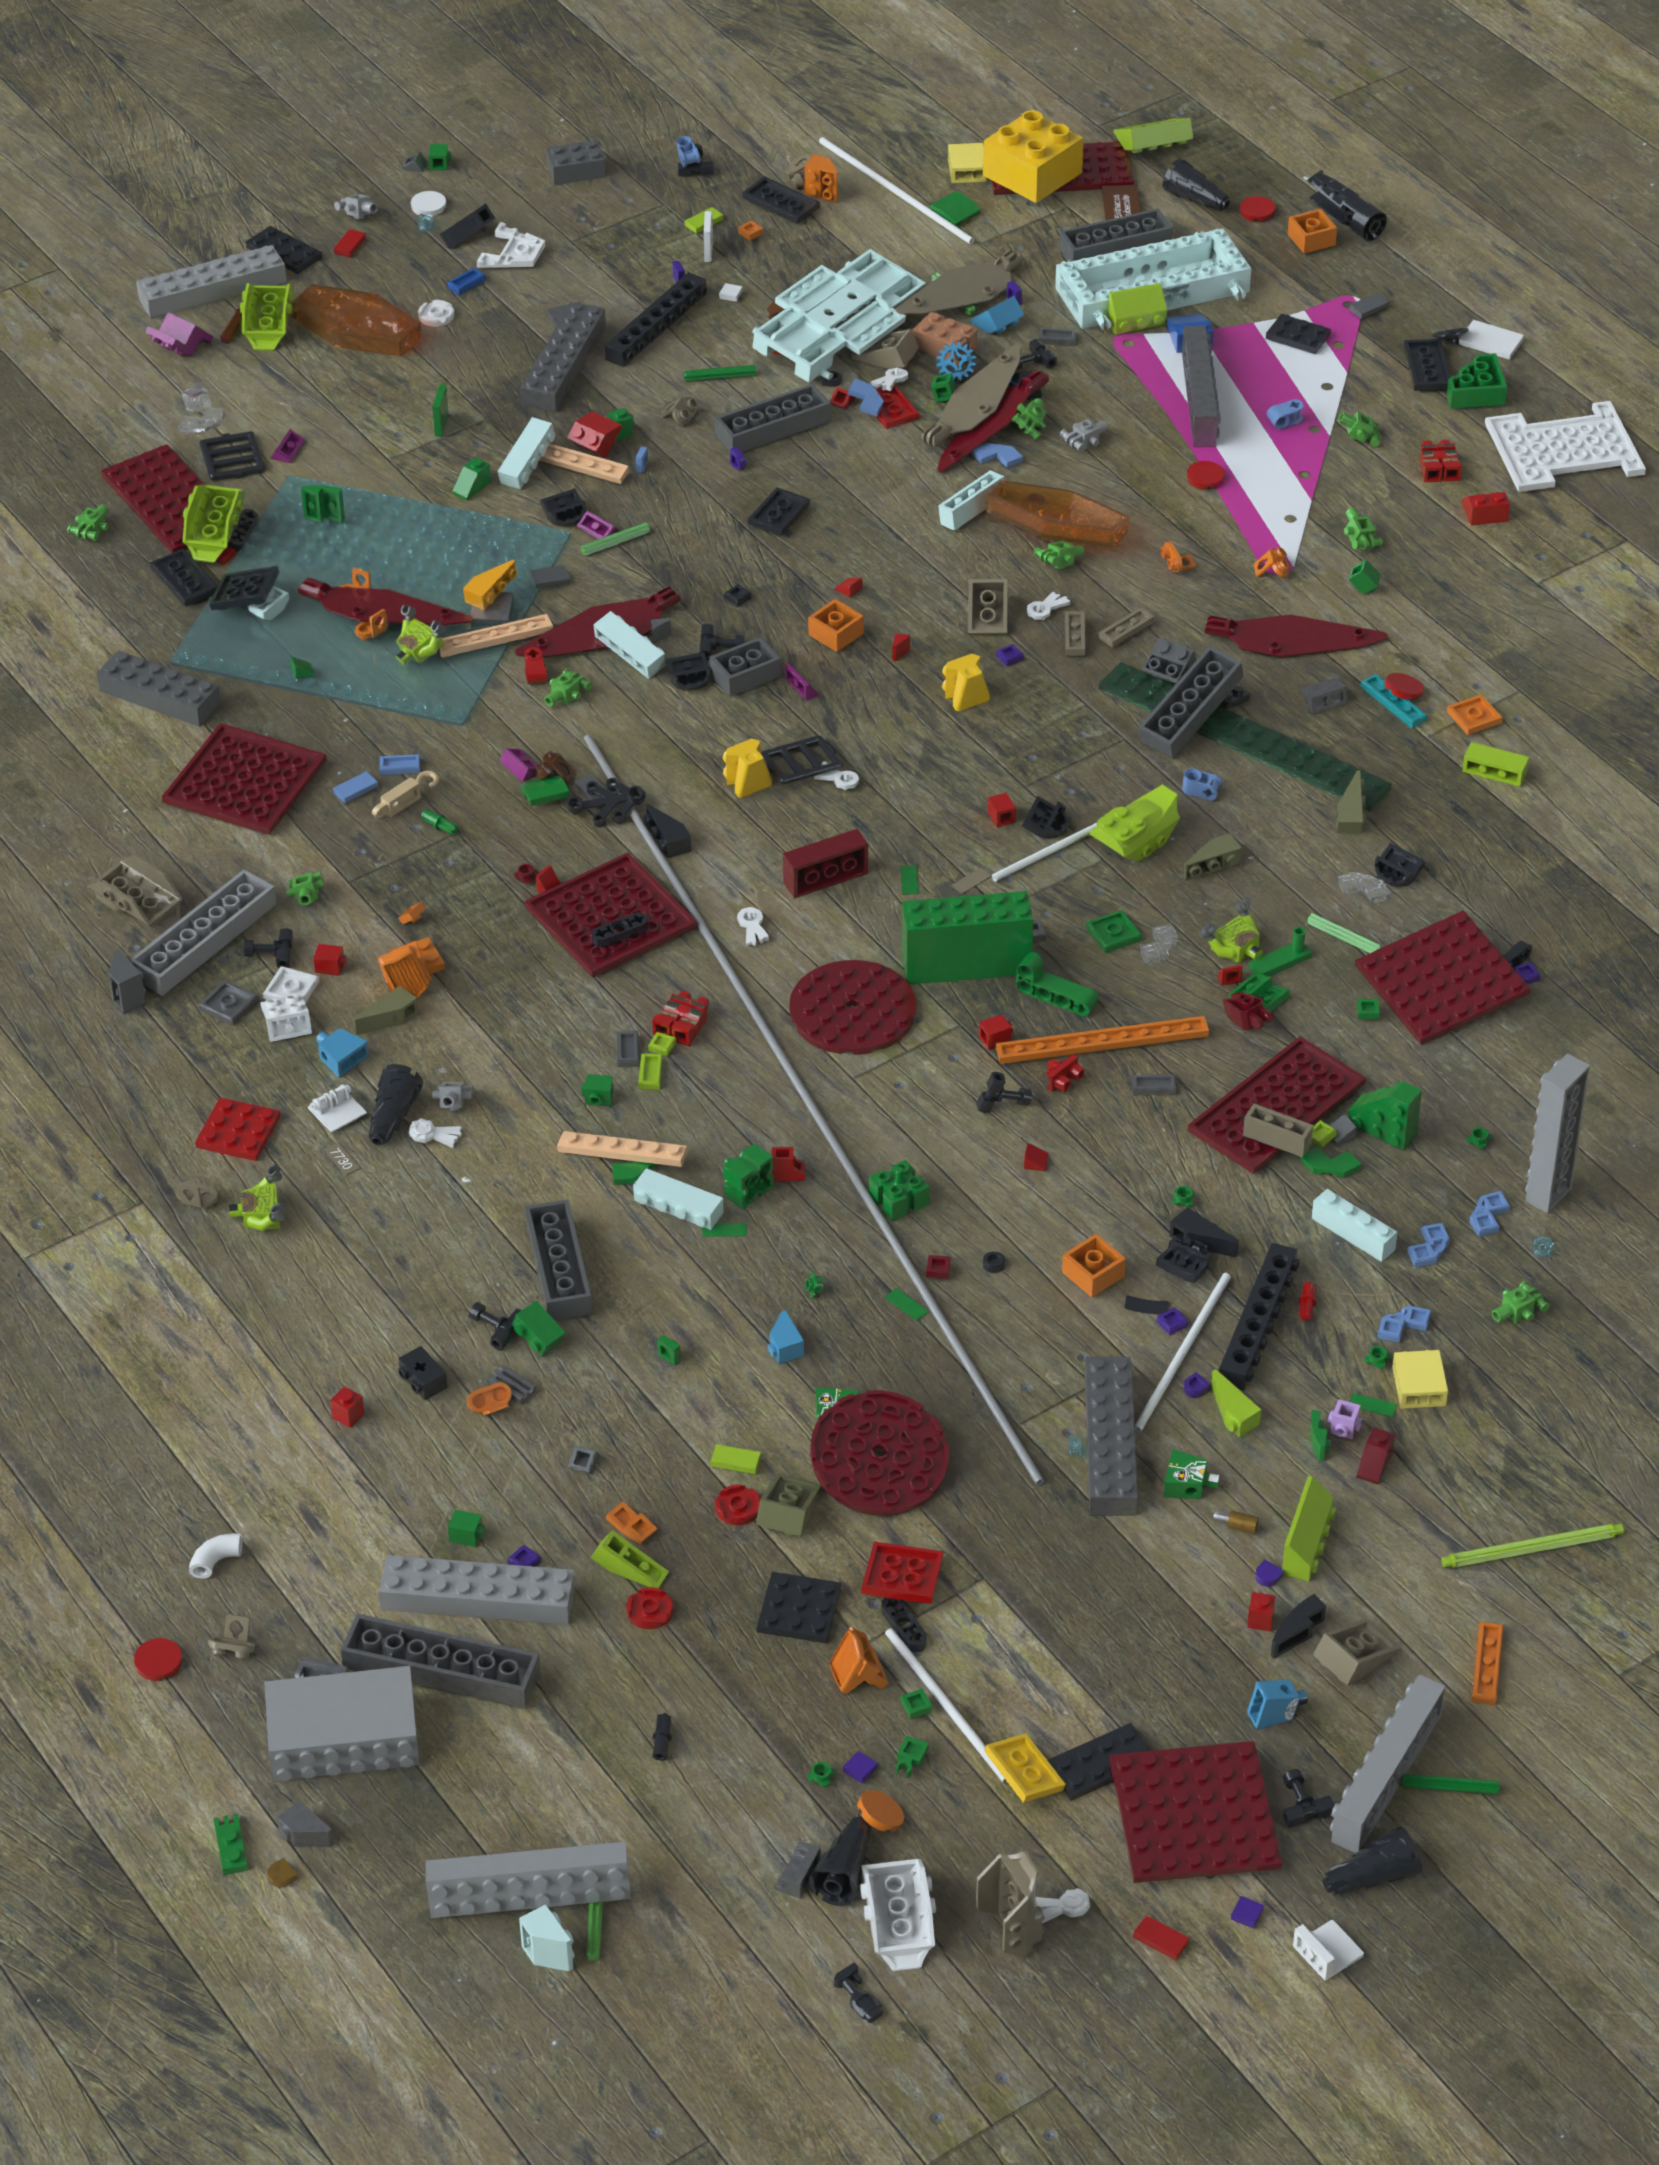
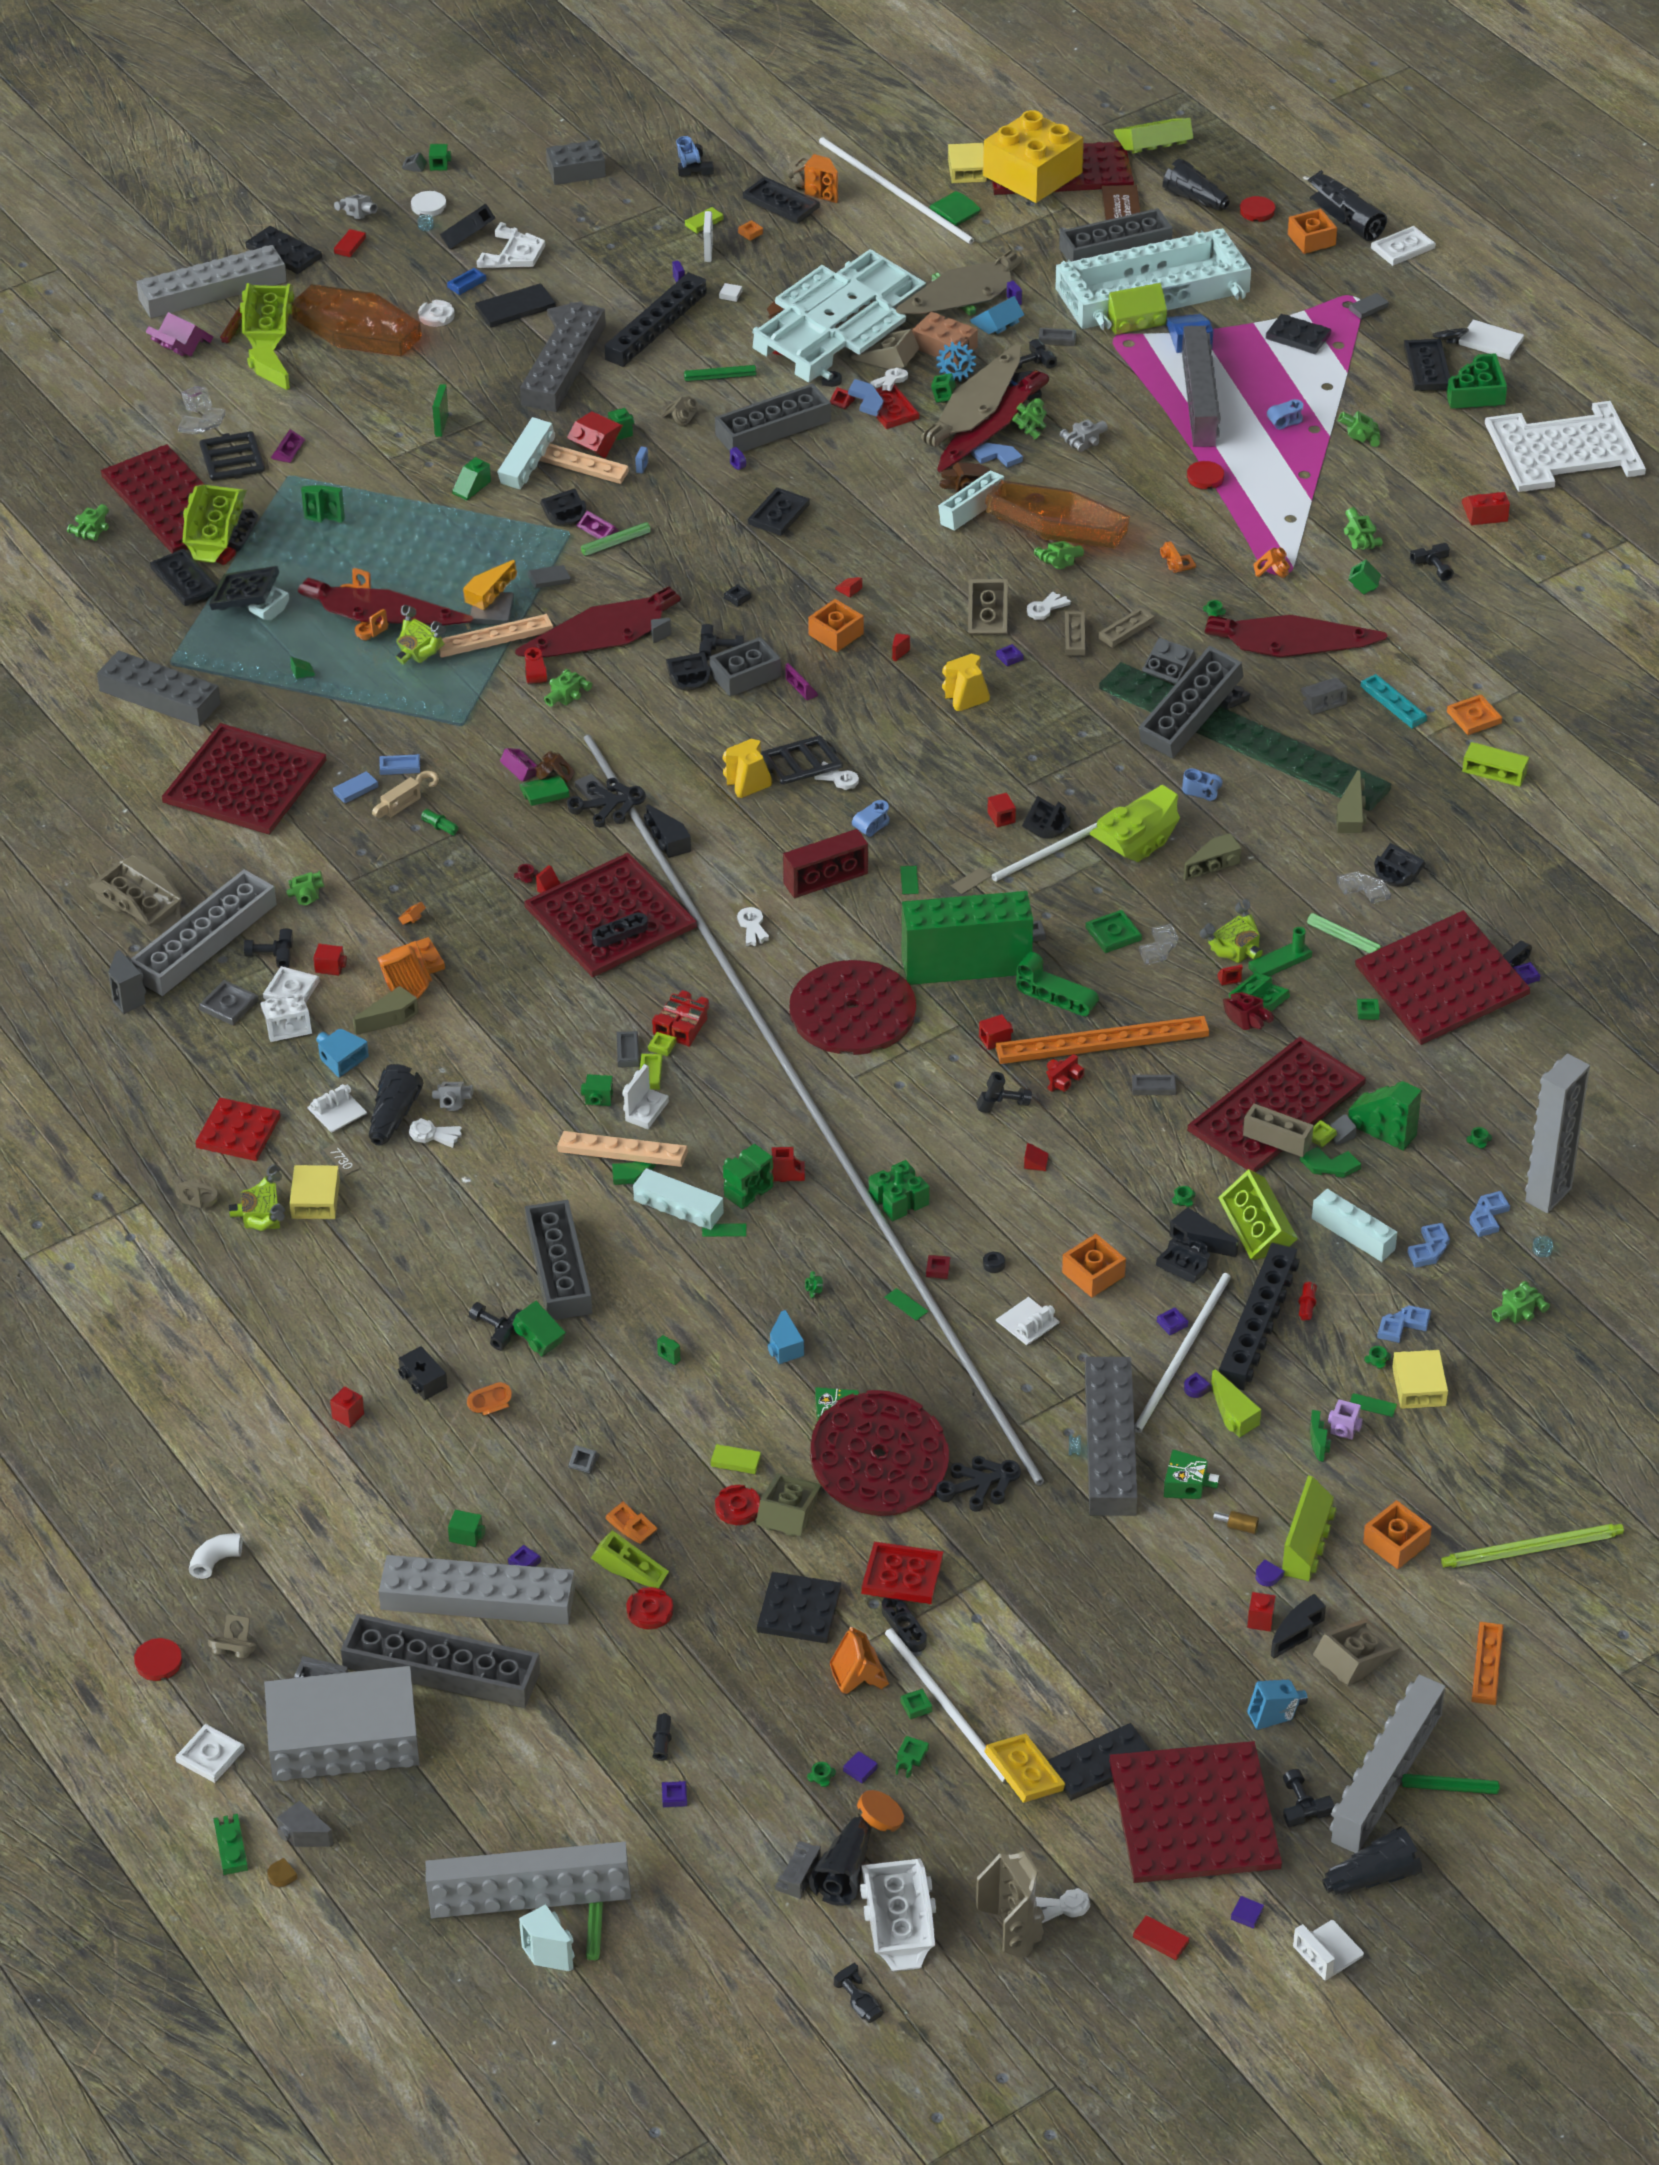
(210, 1753): none -> white tile
(268, 366): none -> lime slope
(314, 1192): none -> light yellow brick
(514, 1381): flat silver tile -> none
(515, 305): none -> black tile
(630, 644): light aqua brick -> none
(642, 1103): none -> white bracket
(674, 1794): none -> dark purple tile
(872, 818): none -> medium blue piece
(962, 475): none -> reddish brown hinge
(1005, 1472): none -> black plant
(1028, 1320): none -> white hinge
(1146, 1306): black sticker -> none
(1214, 608): none -> green plate
(1256, 1215): none -> lime slope
(1376, 1455): dark red slope -> none
(1397, 1534): none -> orange brick
(1403, 245): none -> white tile
(1404, 686): red tile -> none
(1433, 557): none -> black bar
(1439, 460): red hips -> none

